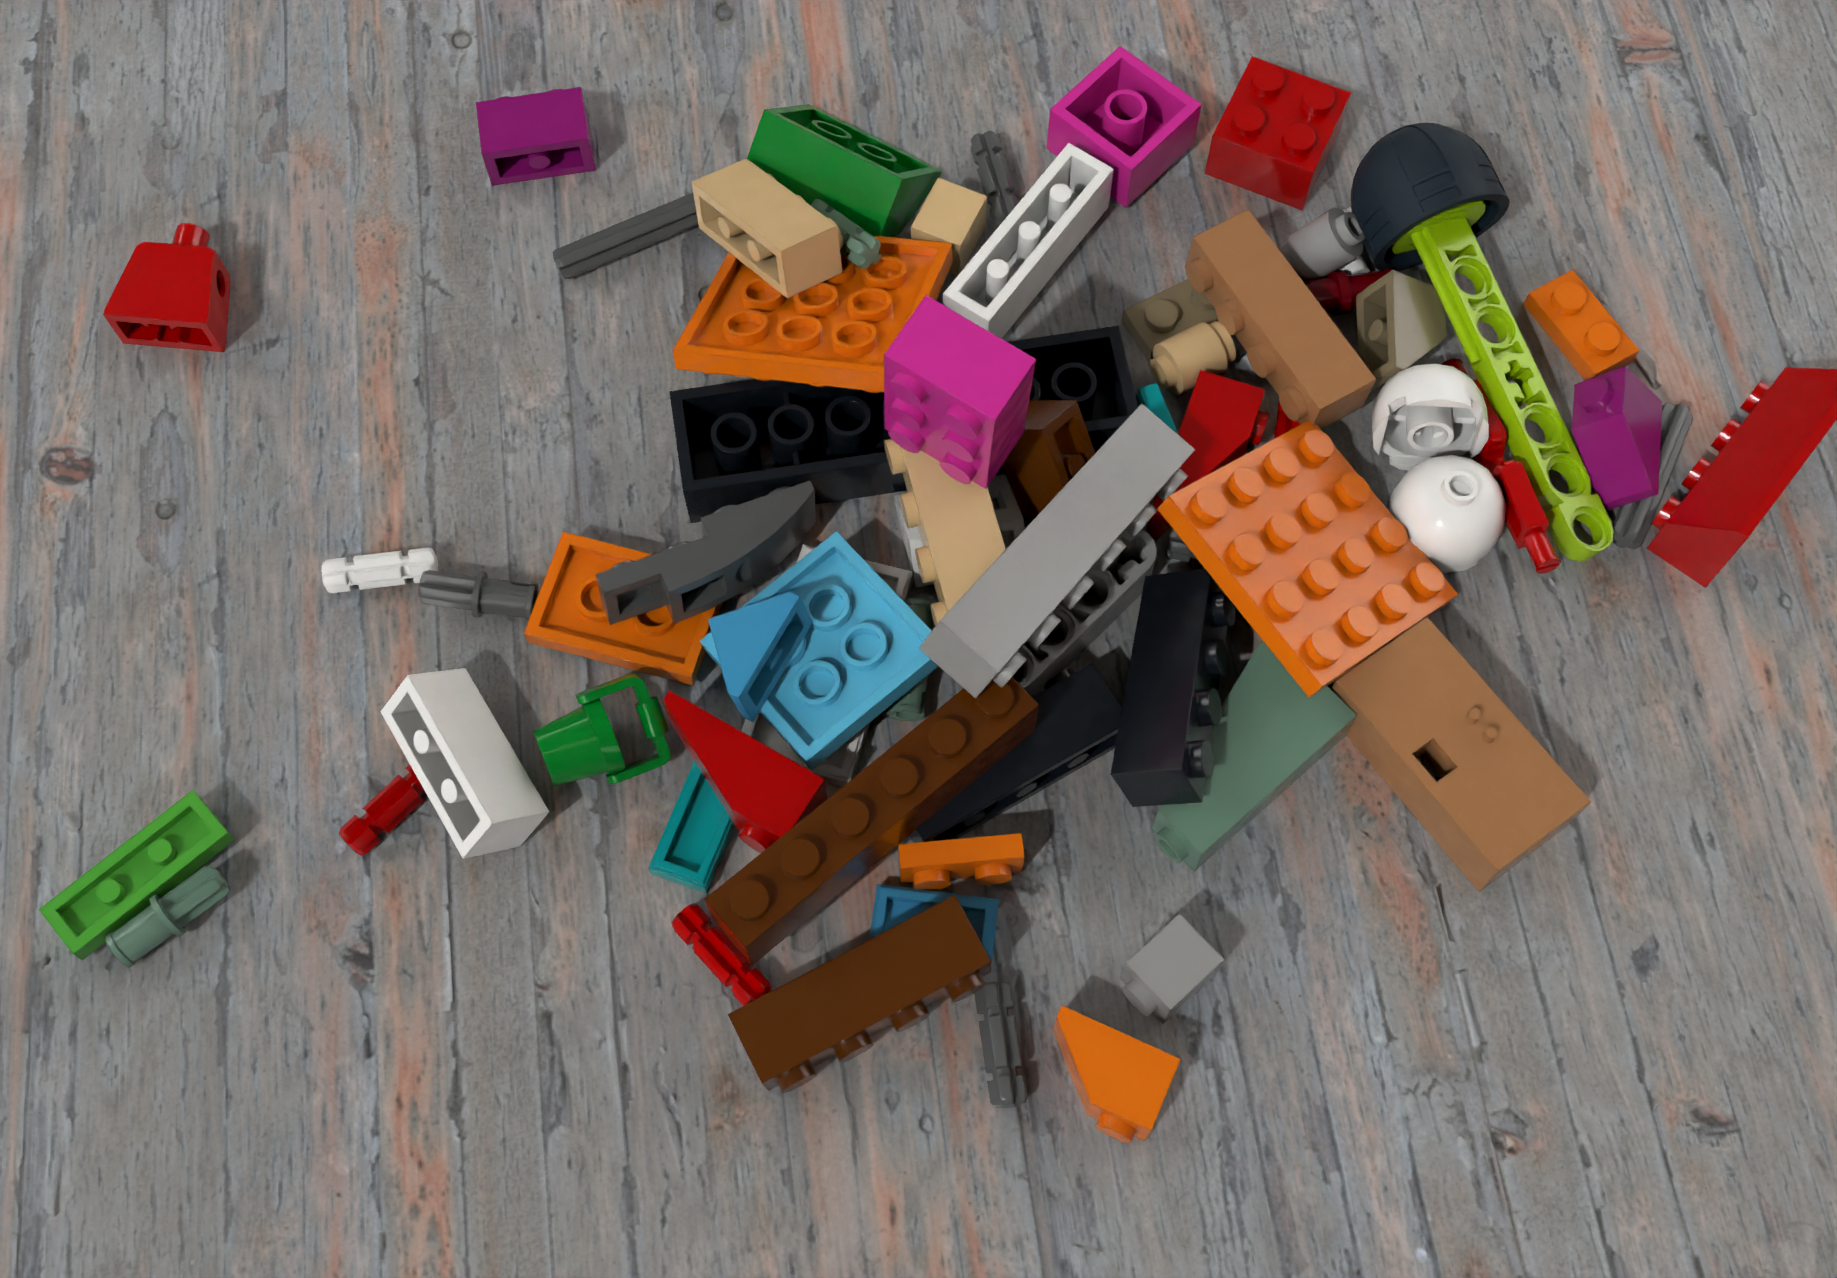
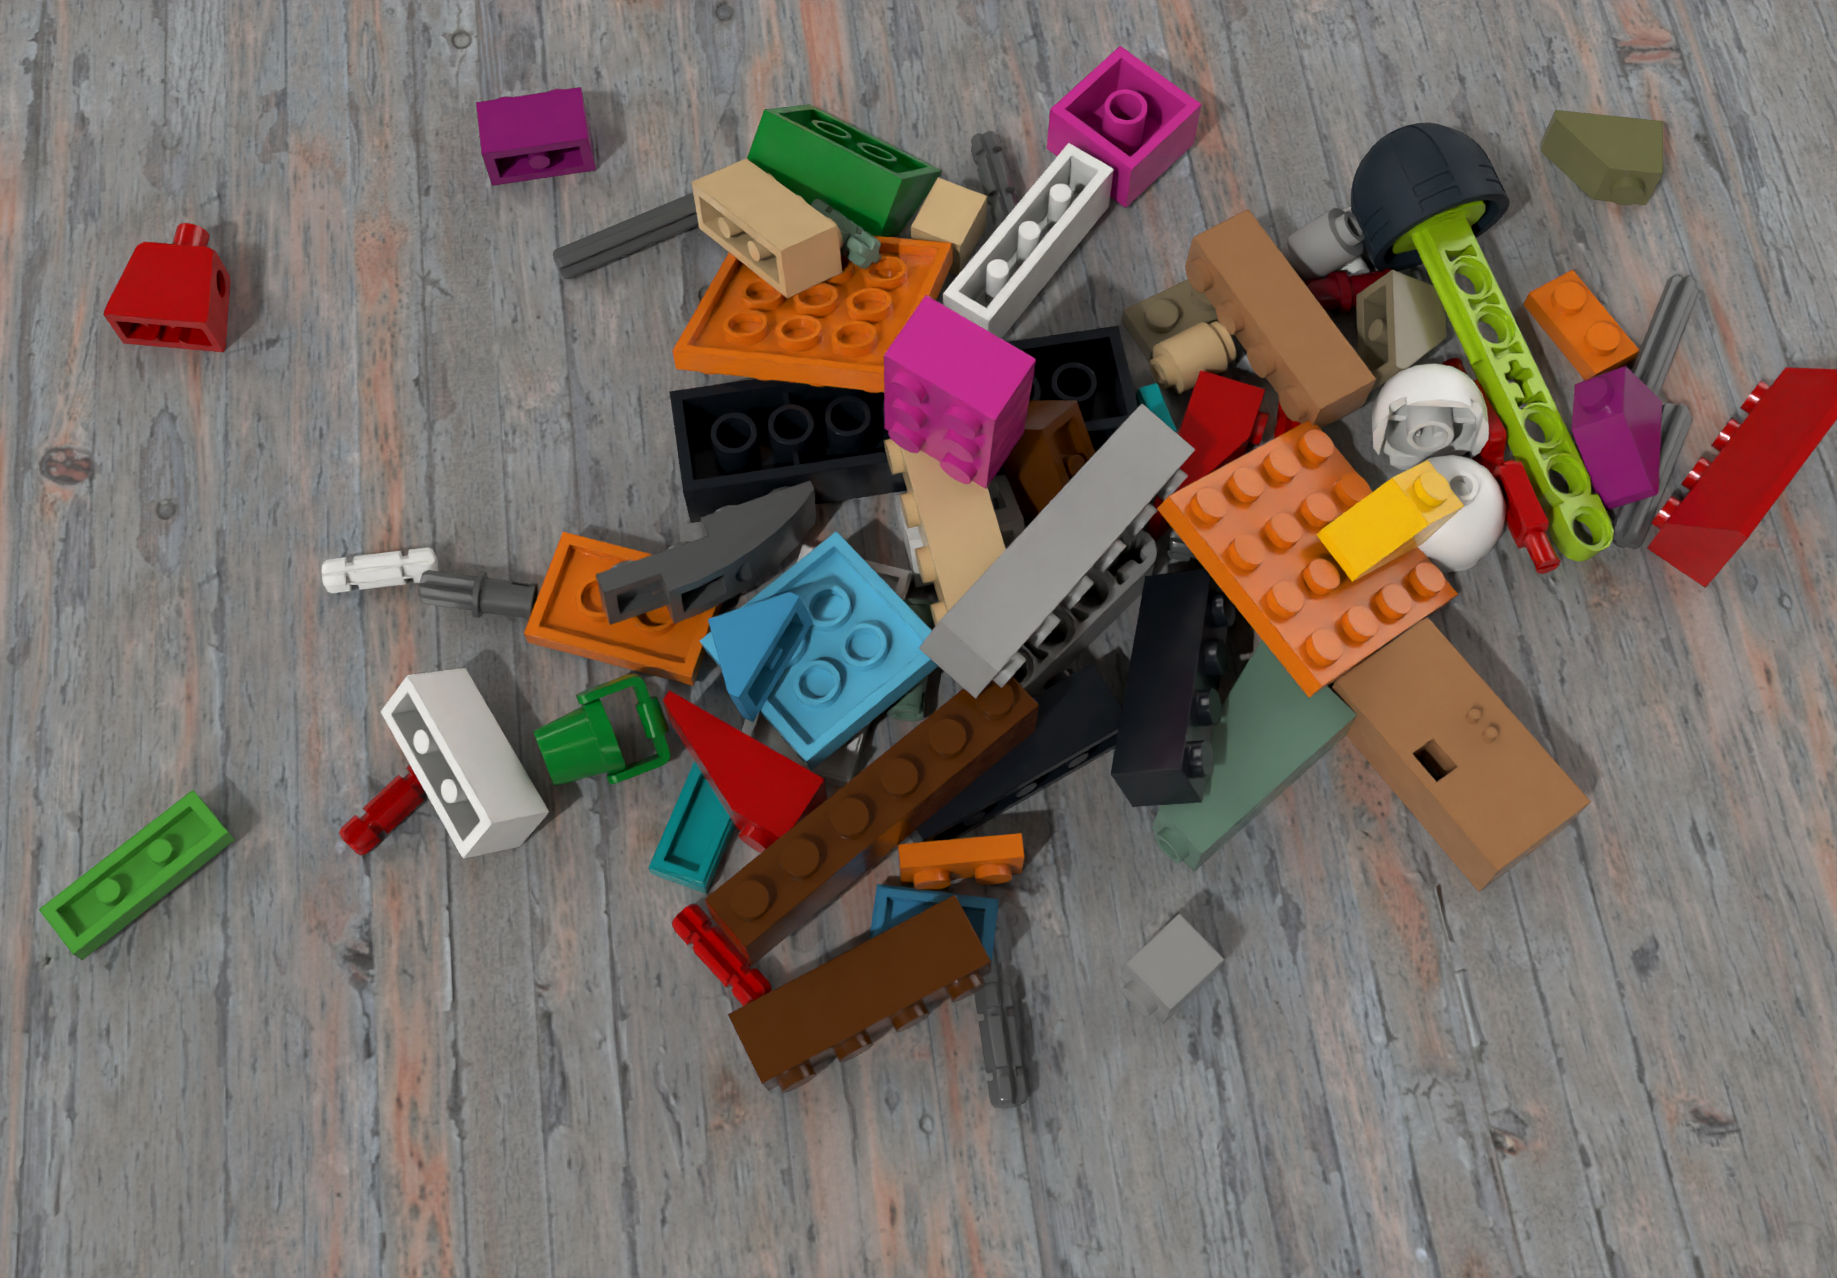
(167, 915): sand green axle -> none
(1114, 1075): orange slope -> none
(1276, 133): red brick -> none
(1391, 520): none -> yellow slope
(1607, 154): none -> olive slope
(1665, 331): none -> dark grey axle

